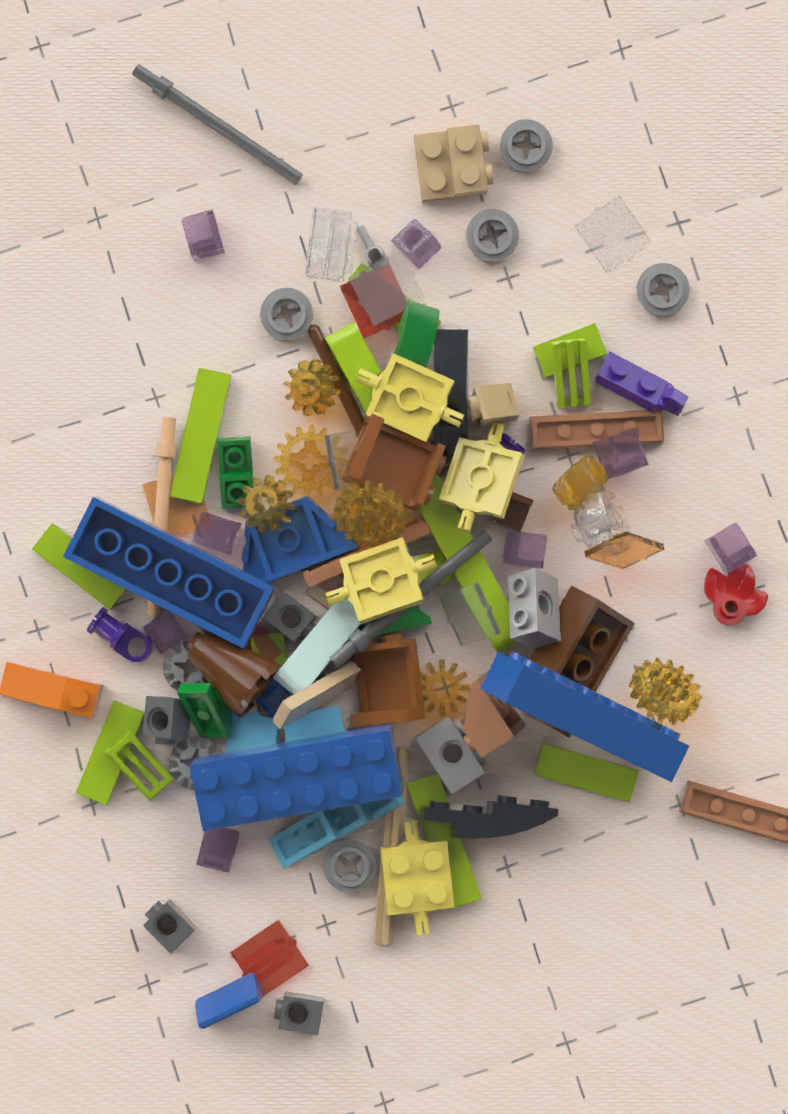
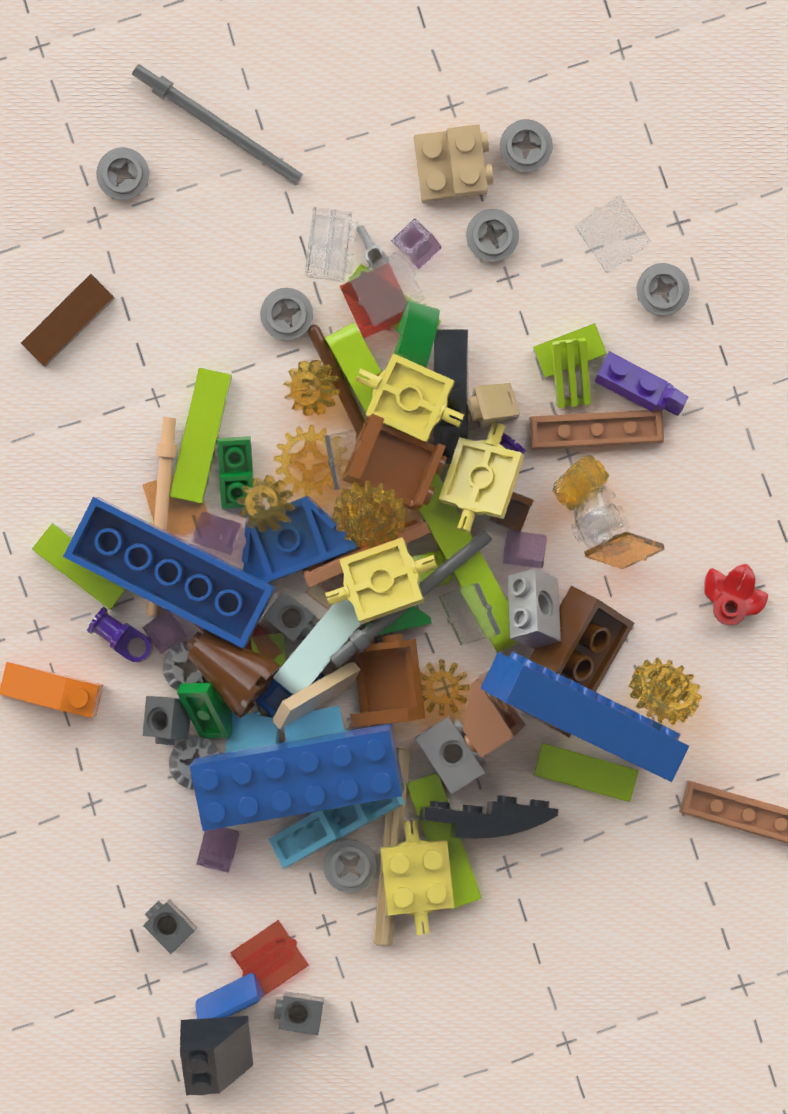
(68, 320): none -> reddish brown tile
(101, 772): lime tile -> none
(118, 159): none -> light grey gear
(120, 744): lime tile -> none
(203, 235): clear purple panel -> none
(214, 1053): none -> black slope
(620, 453): panel -> none
(730, 548): clear purple panel -> none

